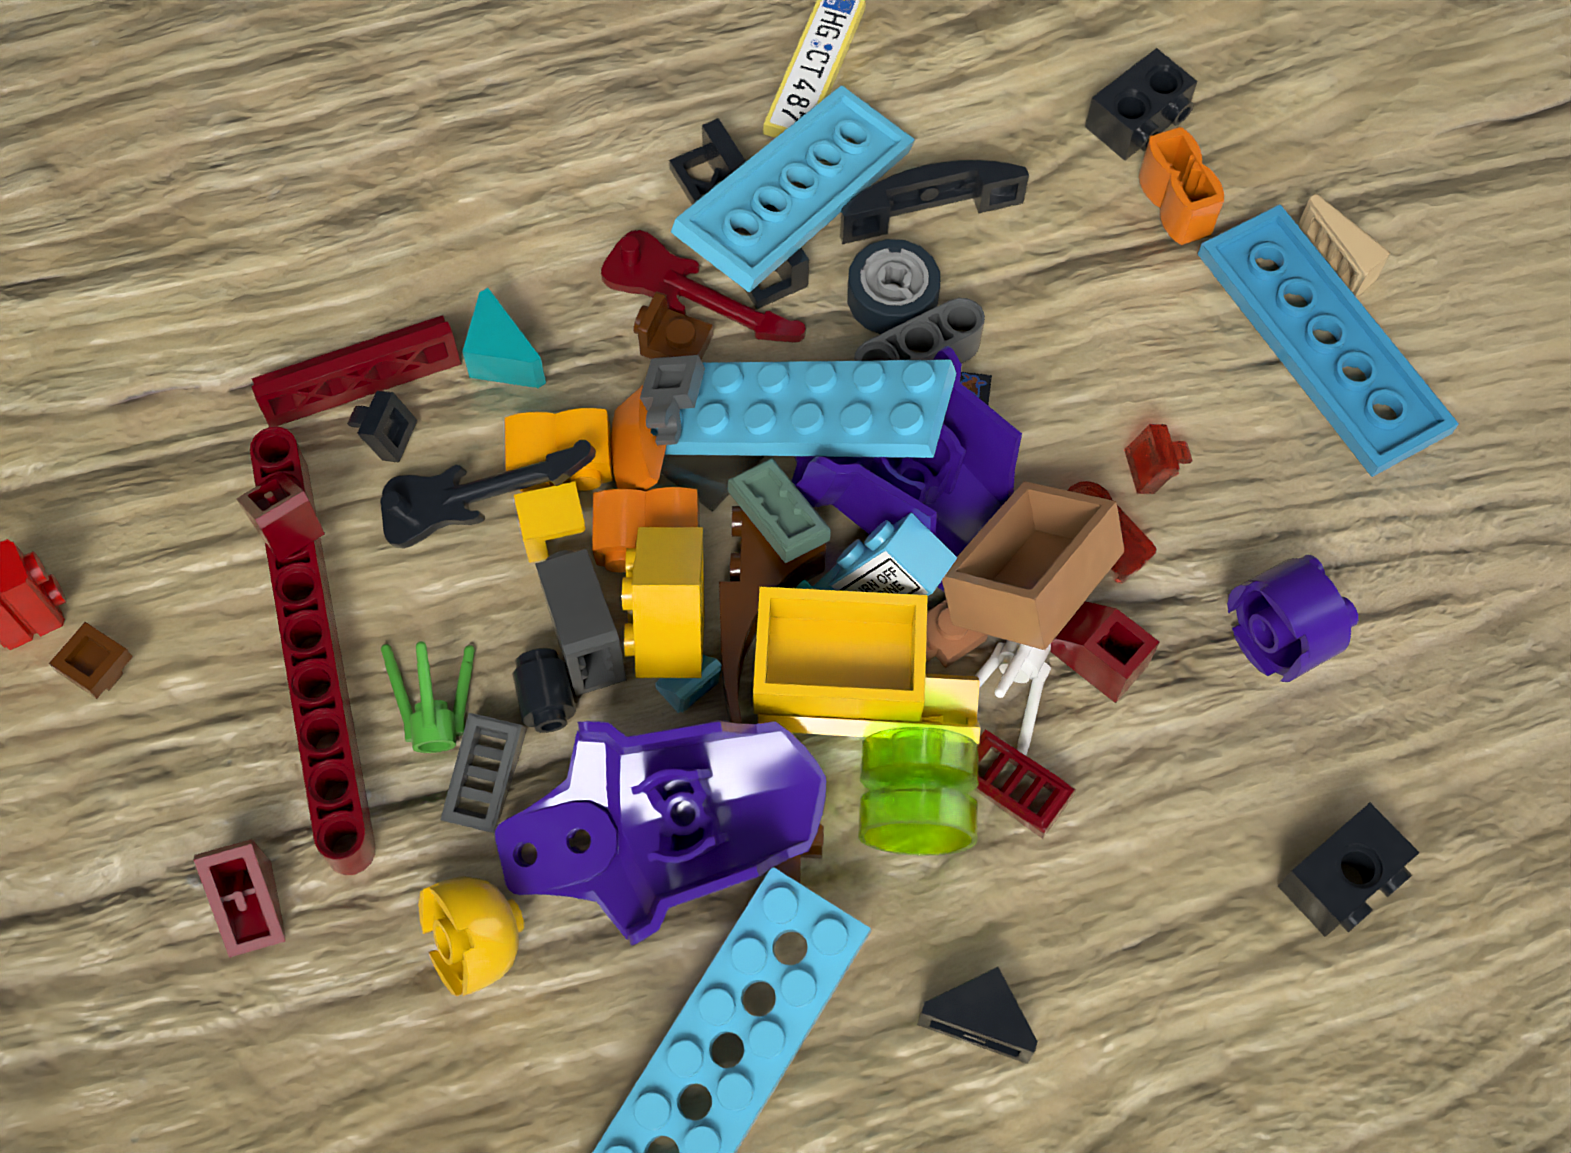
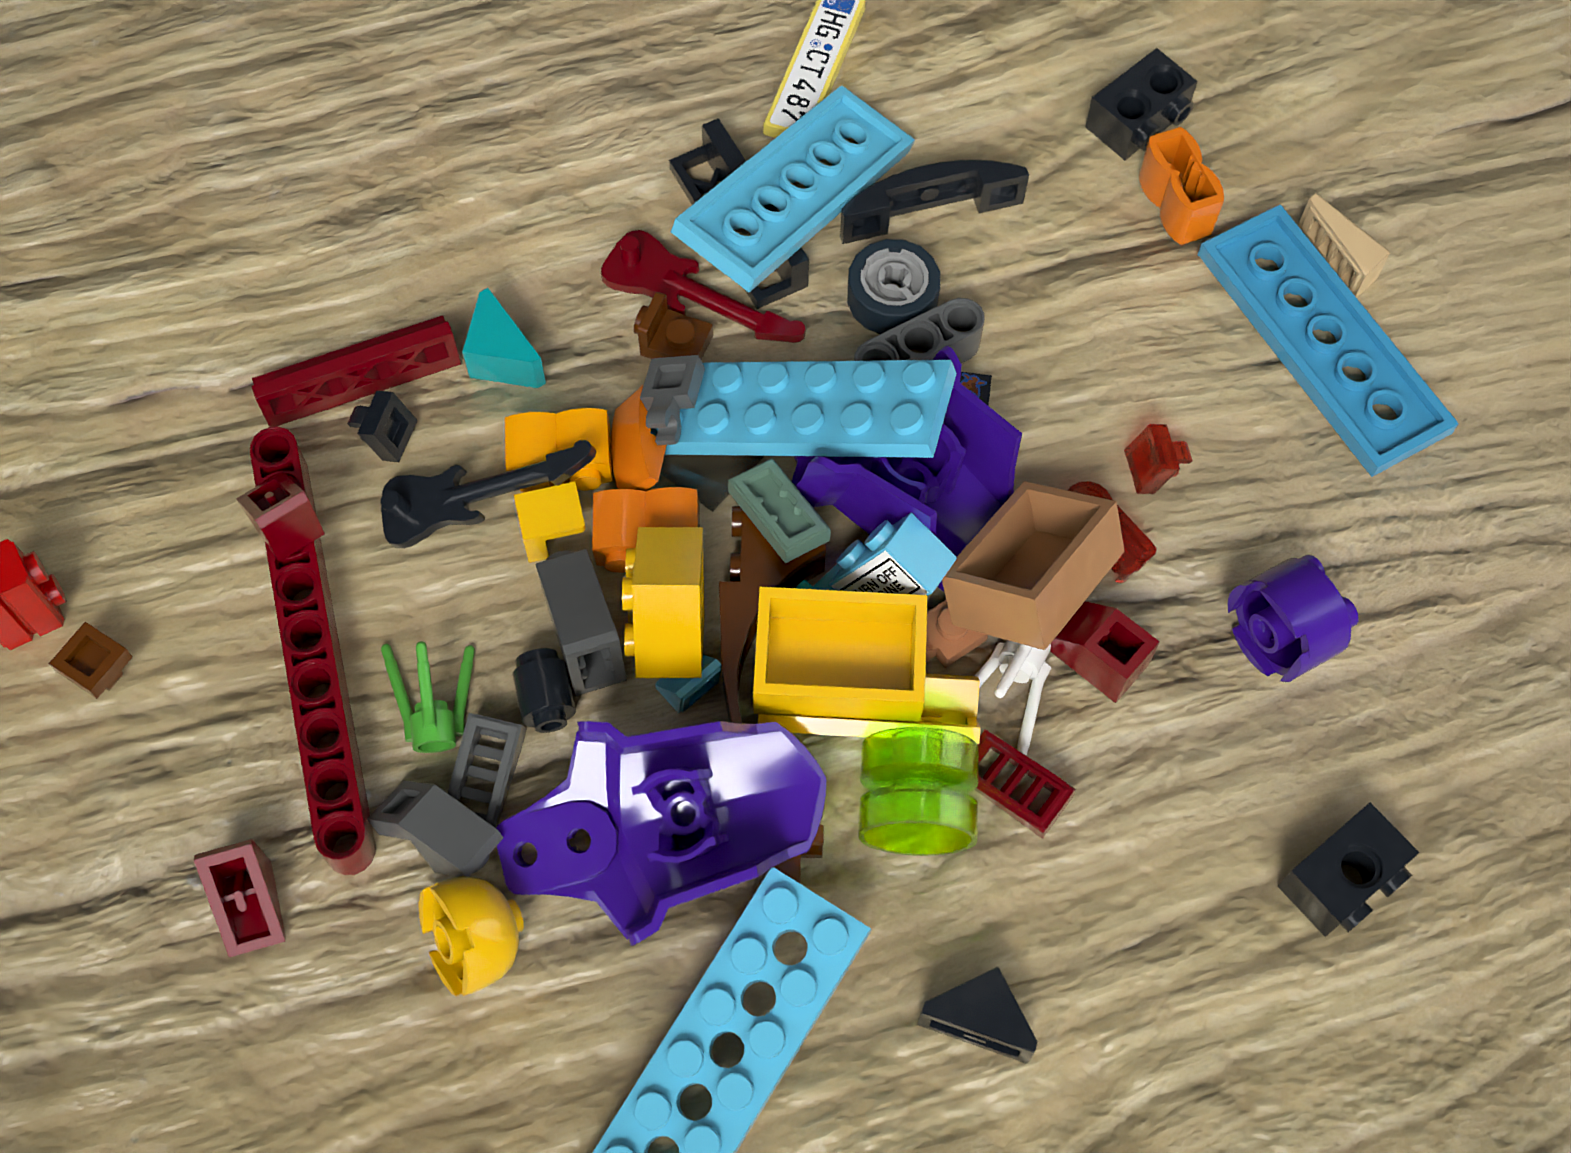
(439, 827): none -> dark grey slope

